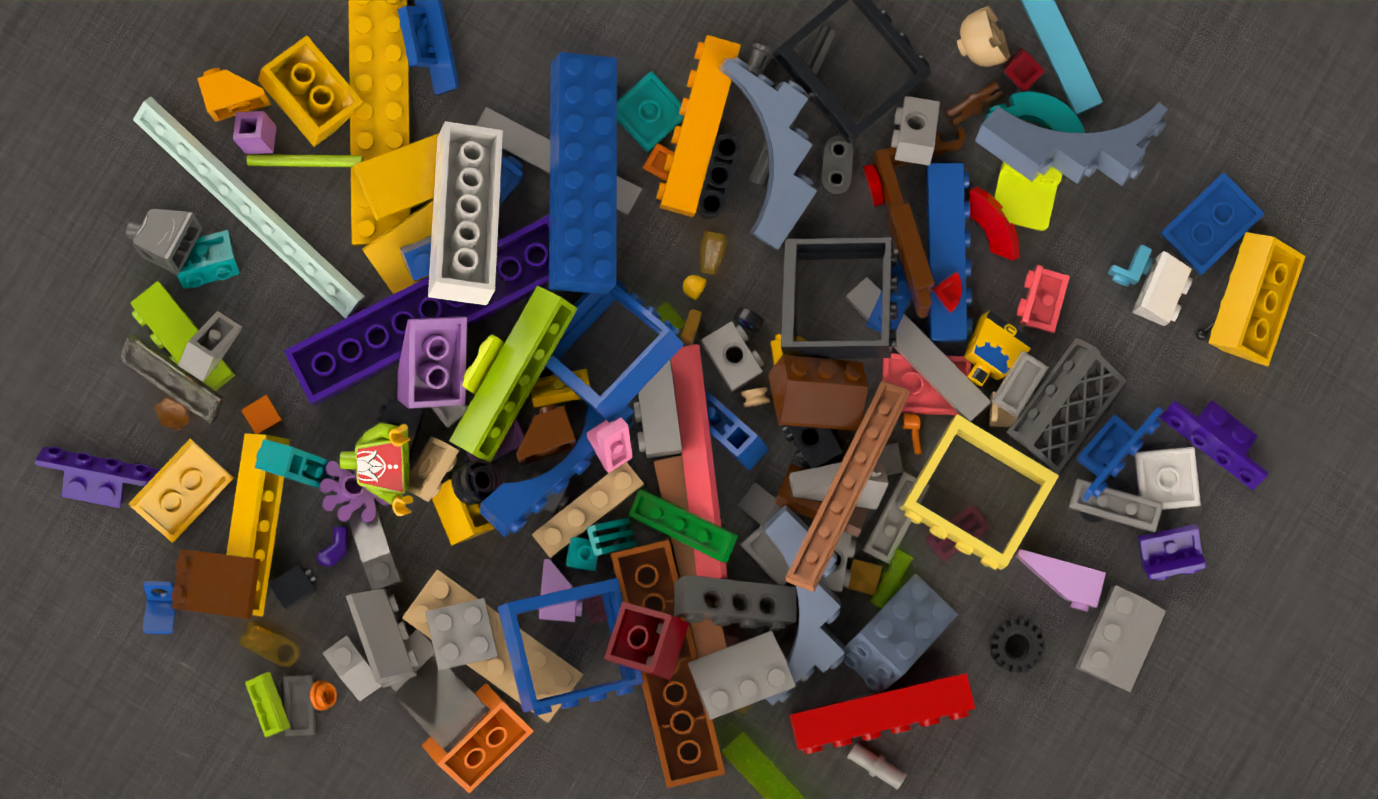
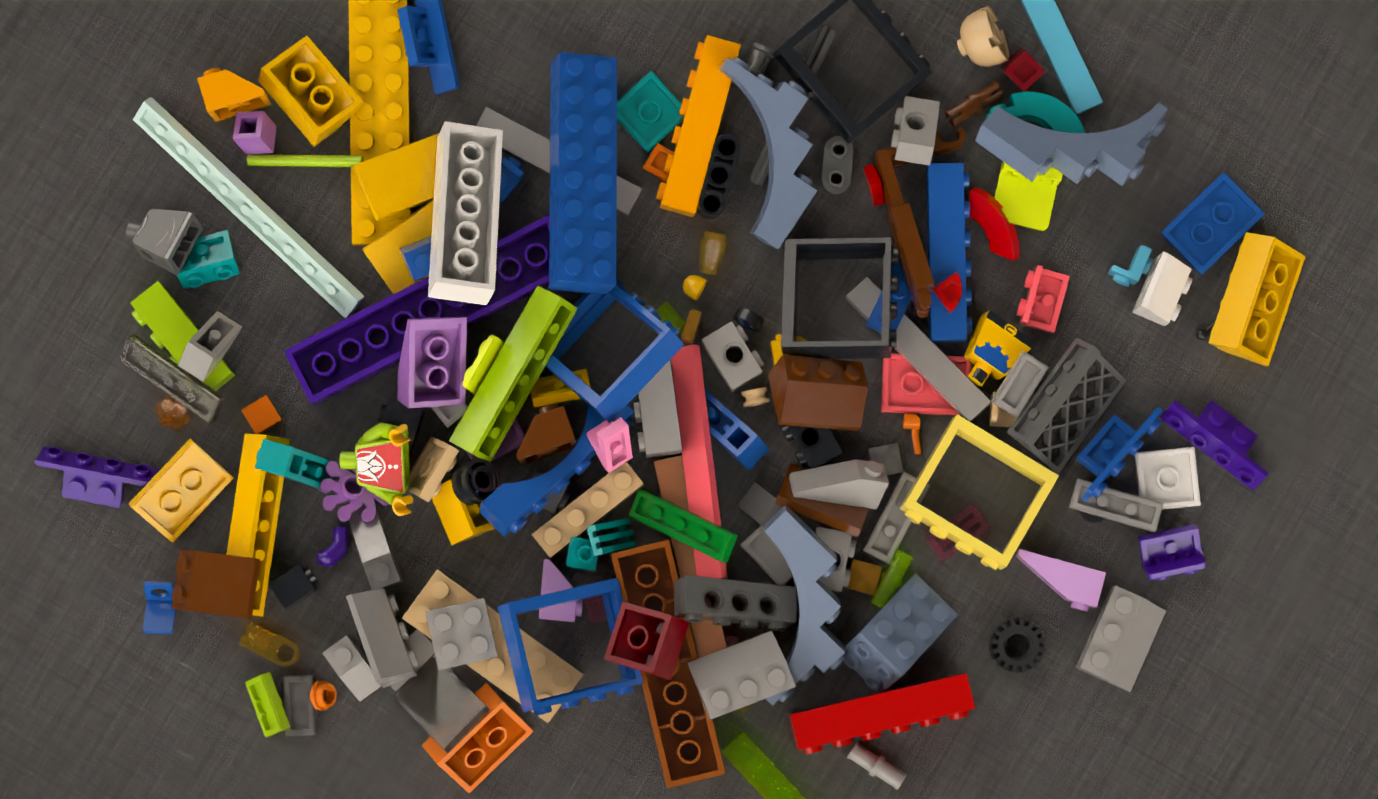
(847, 486): nougat tile -> none

